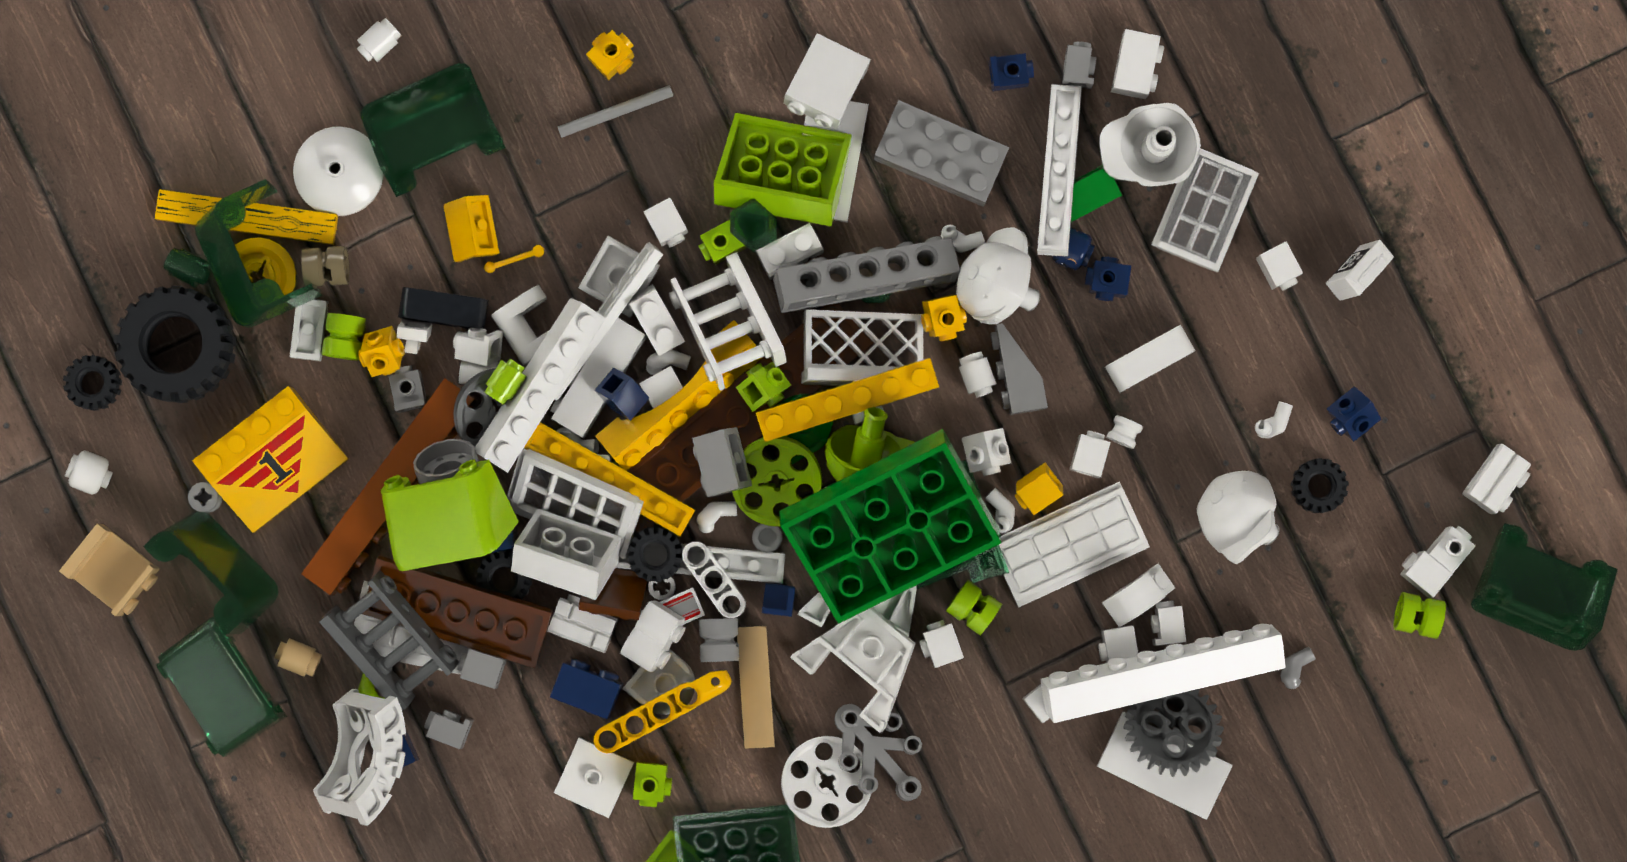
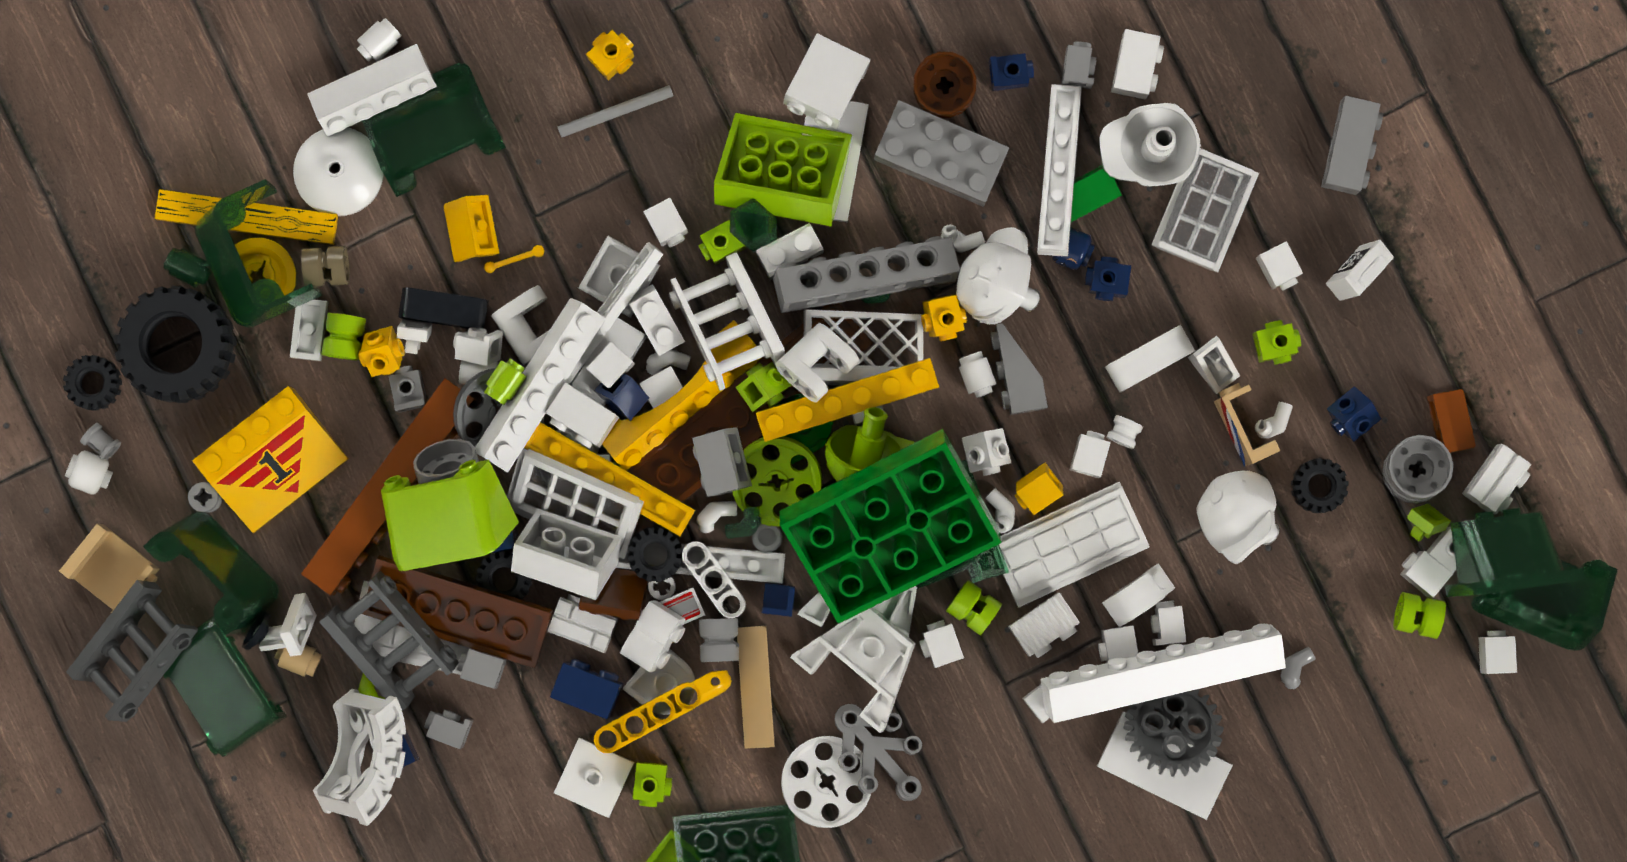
(100, 441): none -> light grey bush
(107, 643): none -> dark grey fence
(290, 635): none -> white piece
(371, 90): none -> white brick
(581, 415): none -> white brick
(610, 365): none -> white panel
(747, 526): none -> clear green arm
(805, 353): none -> white connector
(956, 72): none -> reddish brown wheel
(1044, 625): none -> white brick
(1214, 365): none -> white slope
(1235, 430): none -> tan panel
(1267, 347): none -> lime brick
(1352, 145): none -> light grey brick
(1427, 521): none -> lime tile
(1433, 462): none -> light grey wheel
(1451, 420): none -> dark orange panel
(1497, 653): none -> white brick
(1506, 554): none -> clear green windscreen

